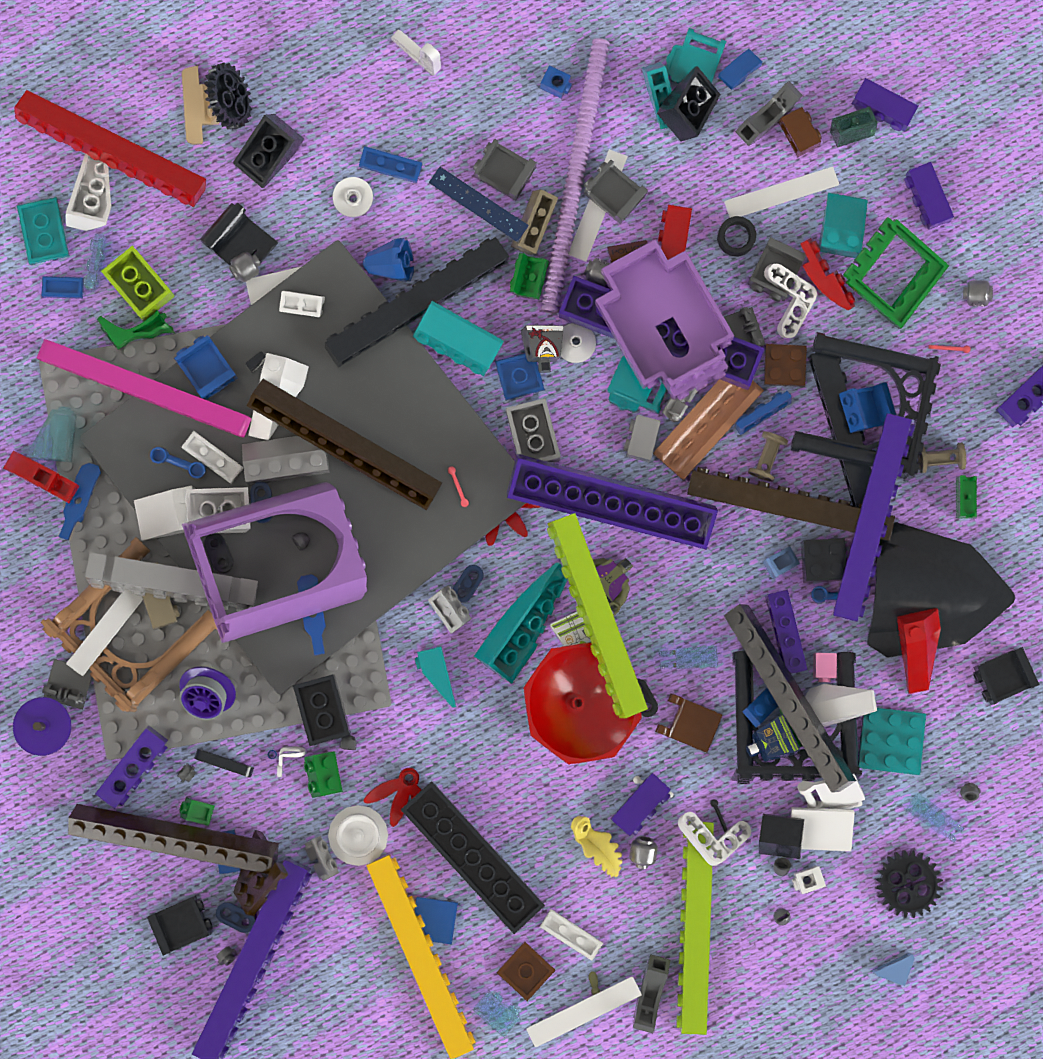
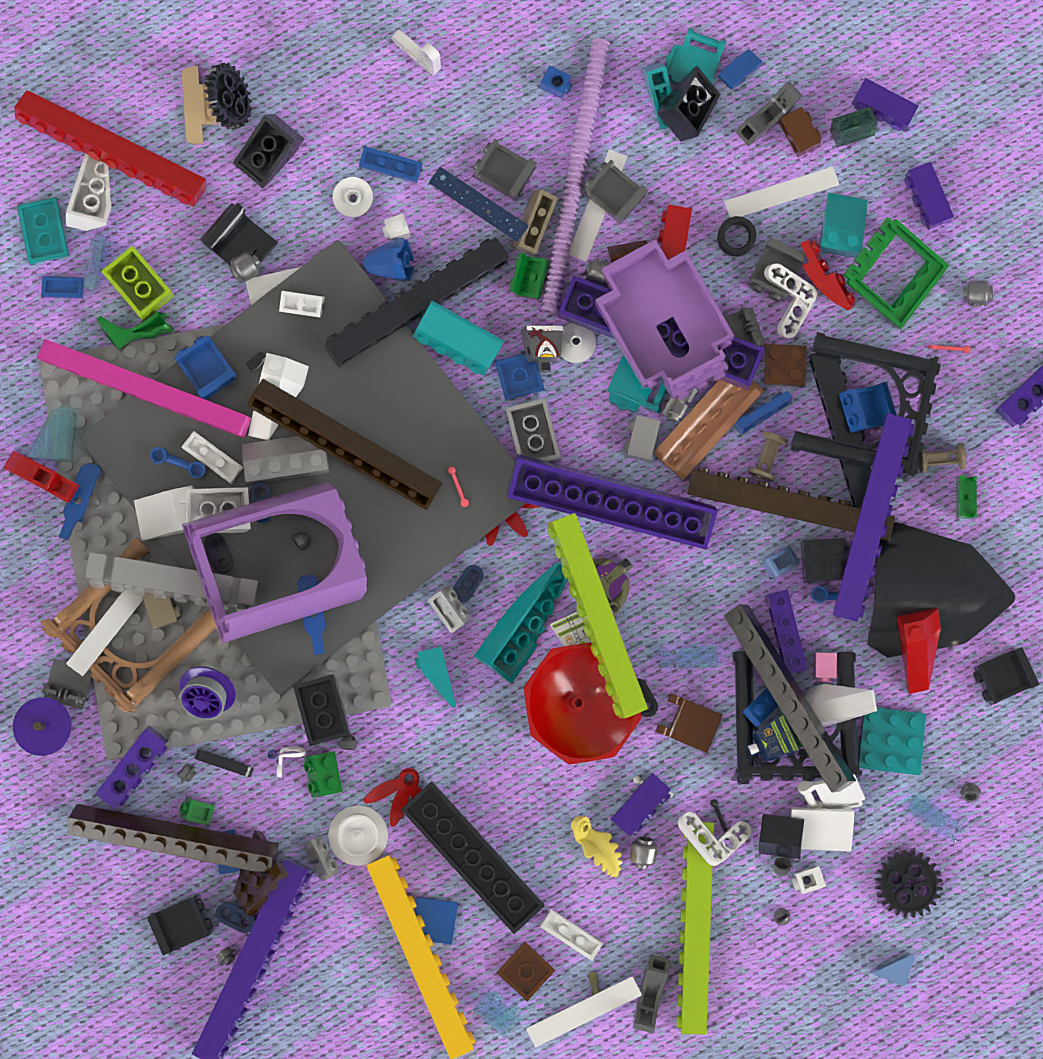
(396, 228): none -> white brick

